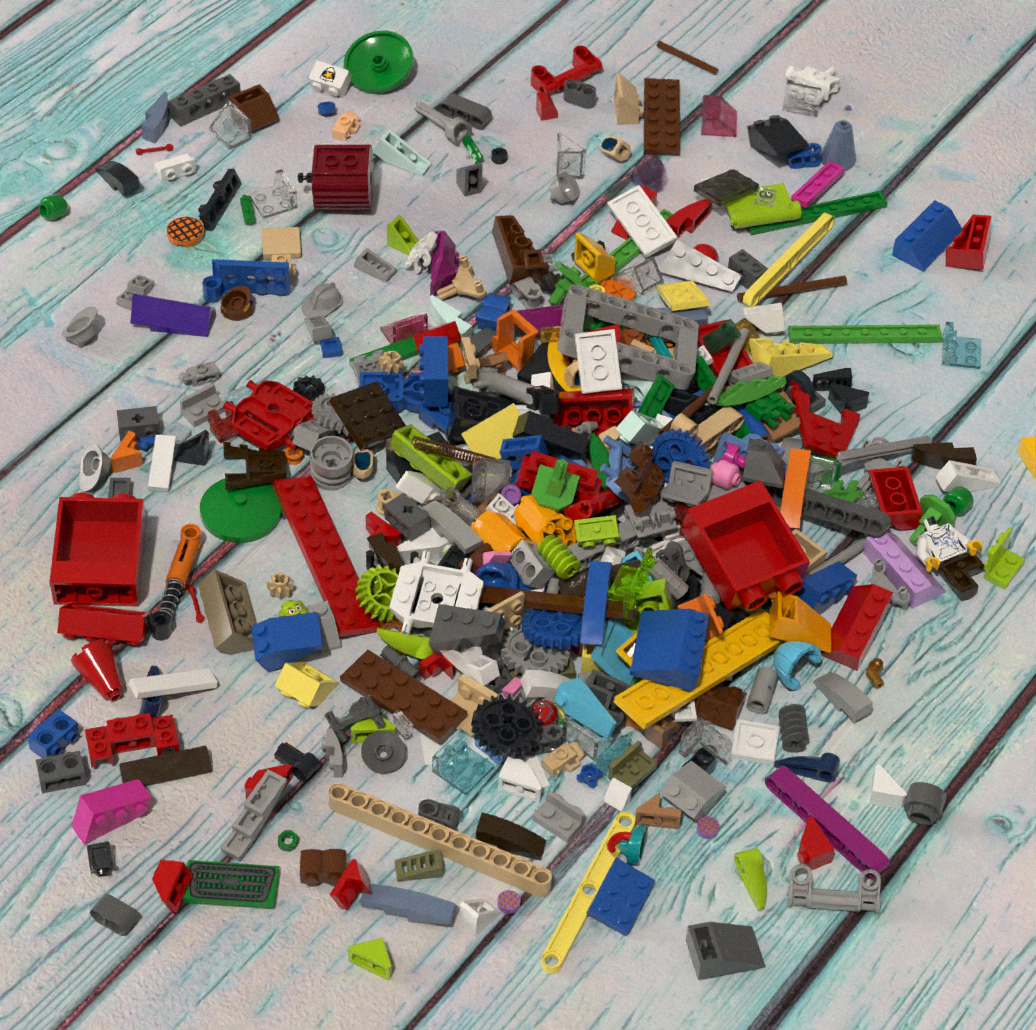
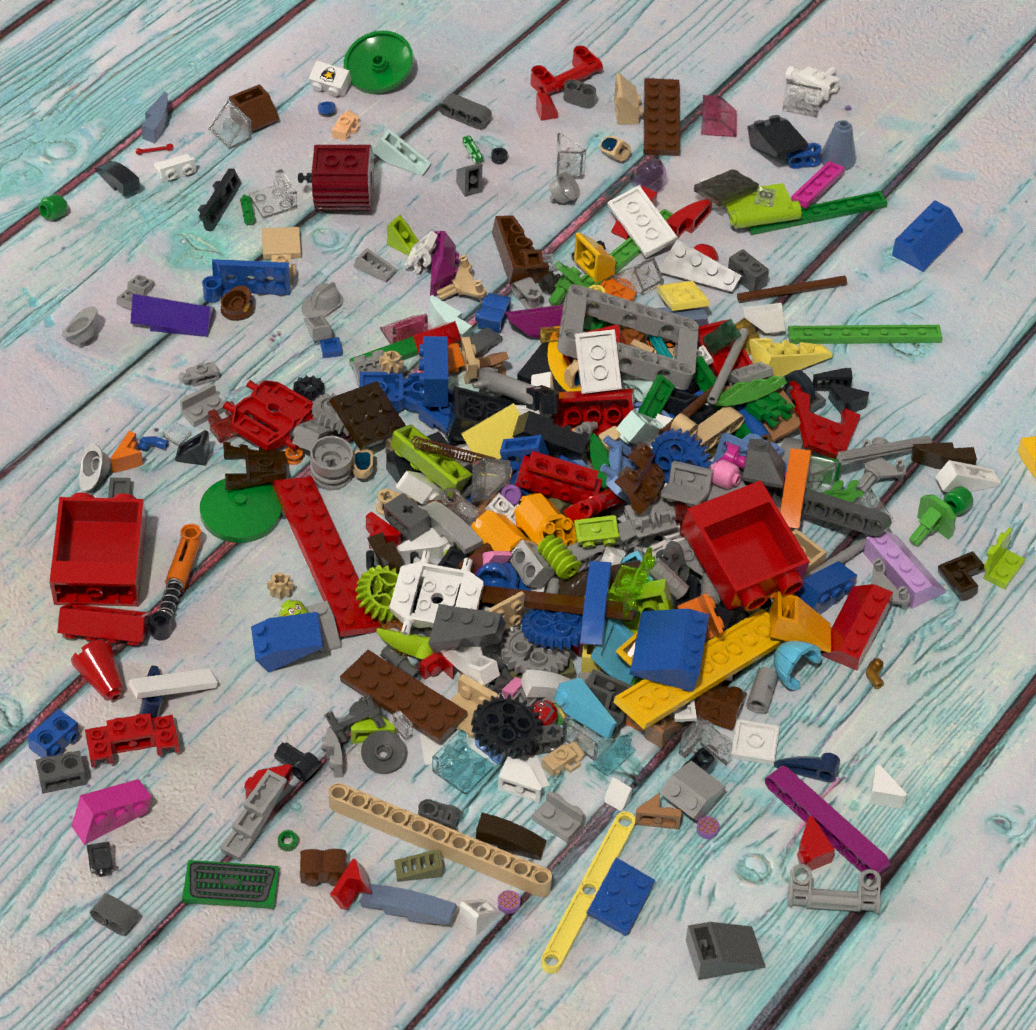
(138, 420): dark grey brick -> none
(162, 463): white tile -> none
(167, 766): dark brown slope -> none
(171, 882): red slope -> none
(185, 231): tile -> none
(199, 617): red hinge -> none
(203, 100): dark grey brick -> none
(228, 612): dark tan slope -> none
(305, 683): light yellow slope -> none
(371, 957): lime slope -> none
(454, 129): light grey piece -> none
(504, 339): orange piece -> none
(554, 486): bright green piece -> none
(592, 771): blue plate -> none
(629, 844): teal piece -> none
(632, 766): olive bracket -> none
(687, 57): reddish brown bar -> none
(750, 868): lime piece -> none
(788, 260): light yellow beam -> none
(793, 728): dark grey piece -> none
(844, 695): light grey slope -> none
(897, 496): red slope -> none
(924, 803): dark grey piece -> none
(942, 544): white torso -> none
(960, 350): clear light blue bracket -> none
(971, 245): red wedge -> none

